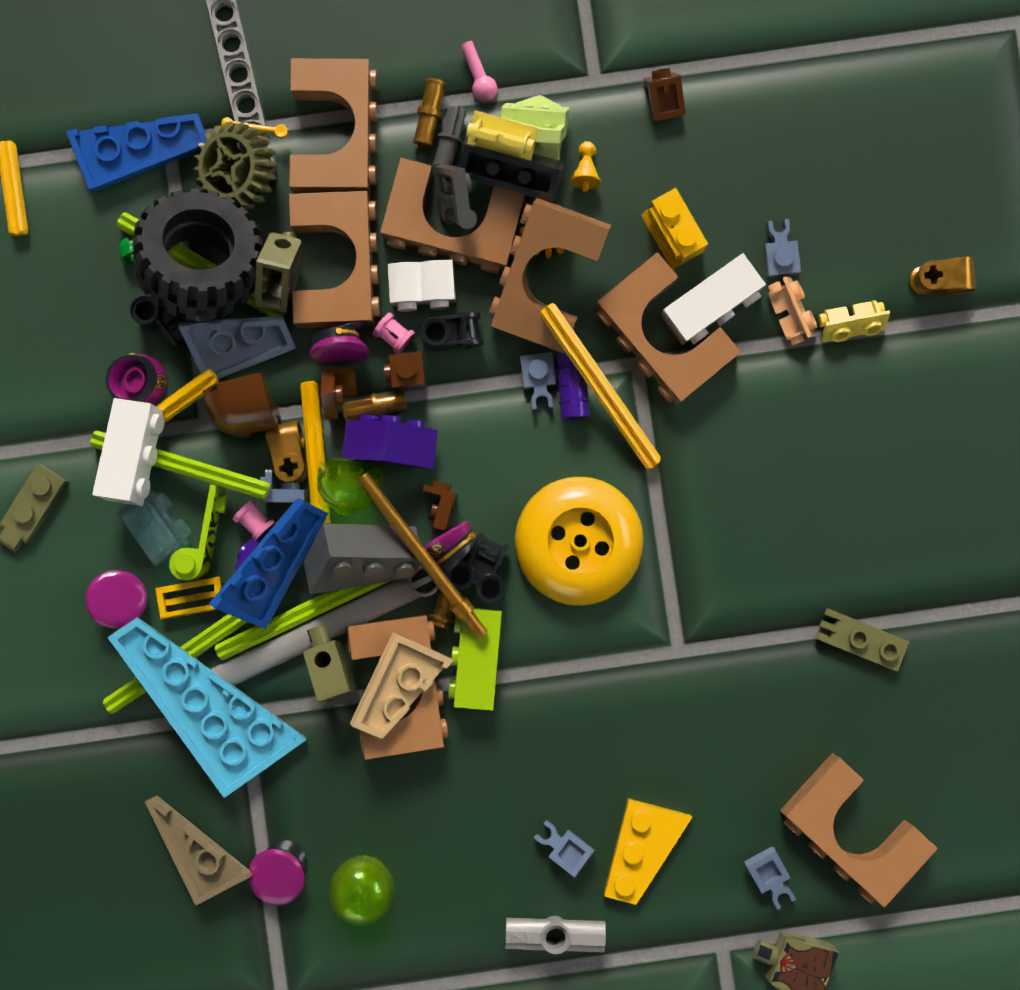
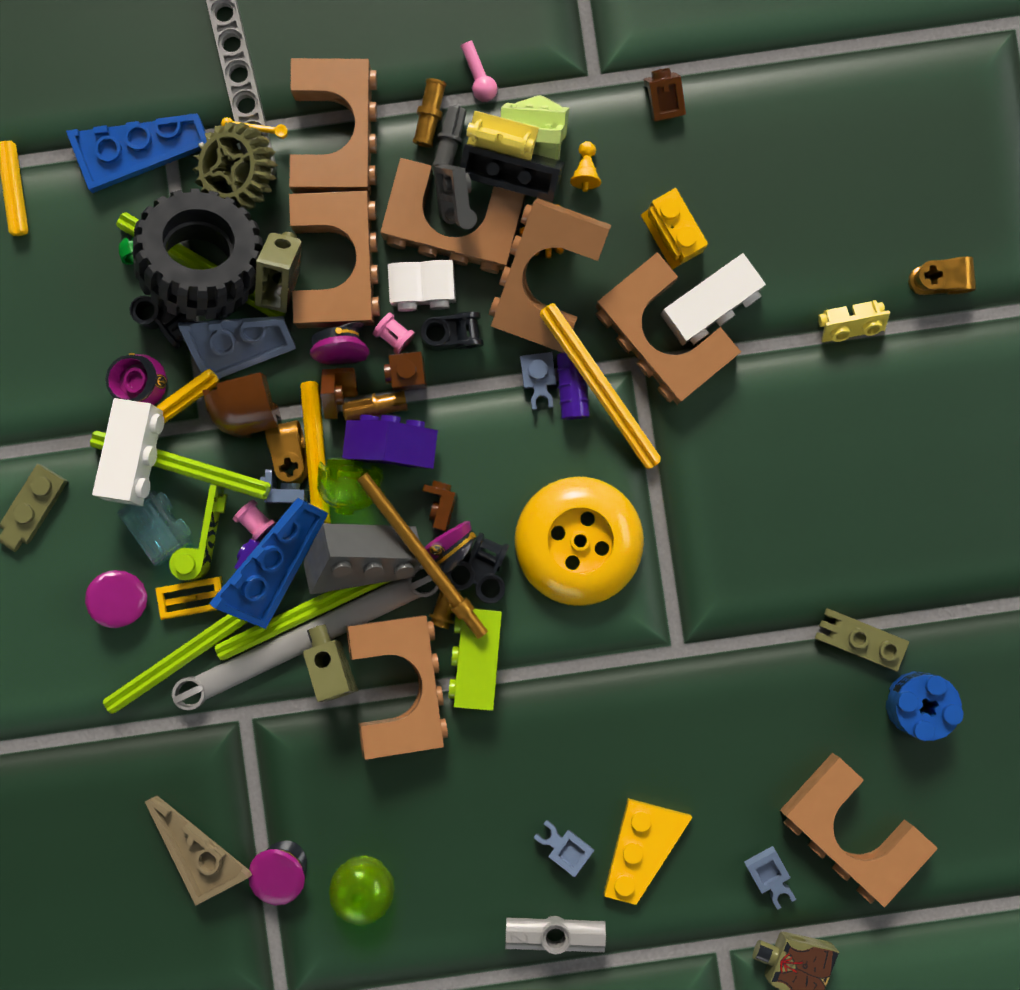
(214, 719): medium azure wing -> none
(397, 681): tan wing -> none
(781, 255): sand blue plate -> none
(789, 298): light nougat hinge -> none
(942, 707): none -> blue brick

